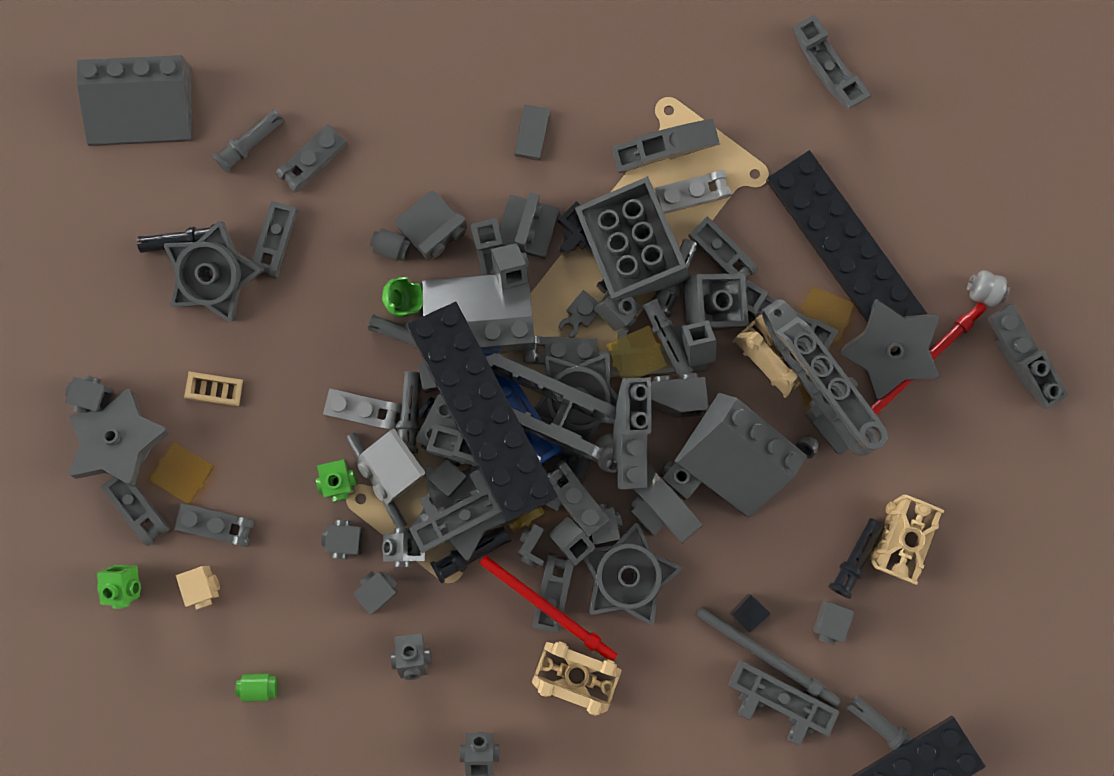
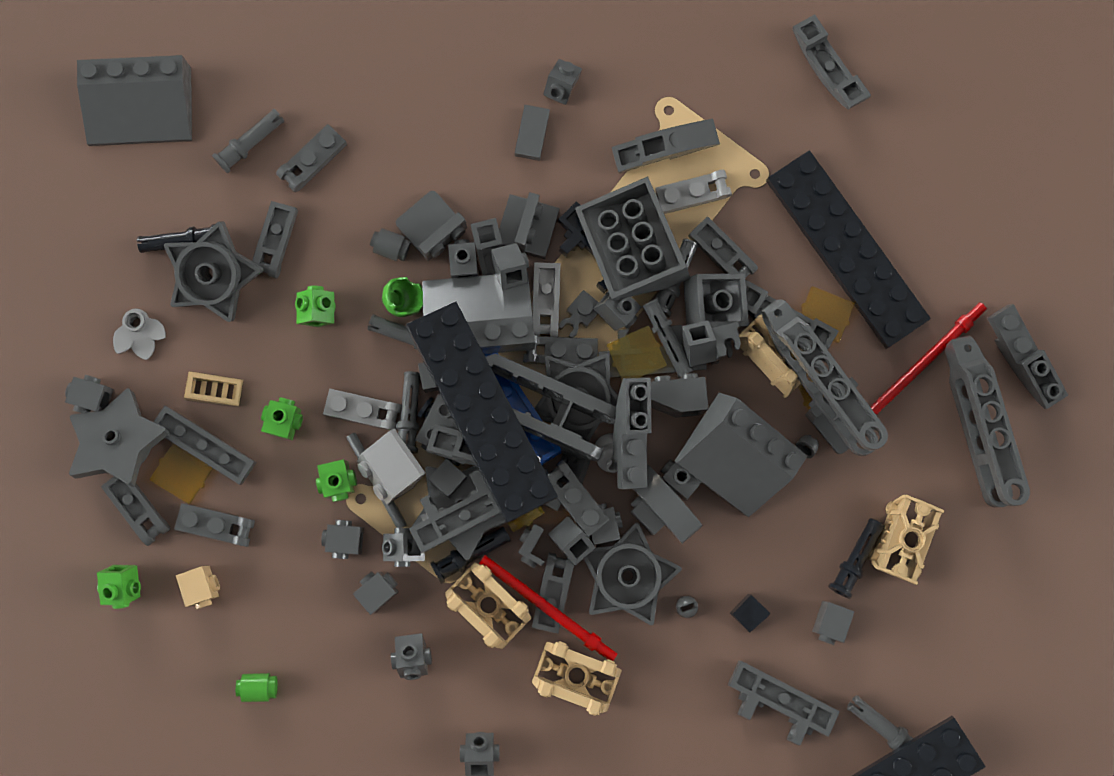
(138, 338): none -> light grey plate
(205, 446): none -> dark grey plate
(272, 418): none -> bright green brick
(315, 307): none -> bright green brick
(463, 250): none -> dark grey brick
(476, 616): none -> tan piece
(546, 297): none -> light grey plate
(561, 81): none -> dark grey bracket
(684, 601): none -> dark grey hinge
(723, 336): none -> dark grey hinge
(813, 686): dark grey bar -> none
(890, 329): dark grey plate -> none
(988, 288): light grey piece -> none
(996, 464): none -> dark grey piece

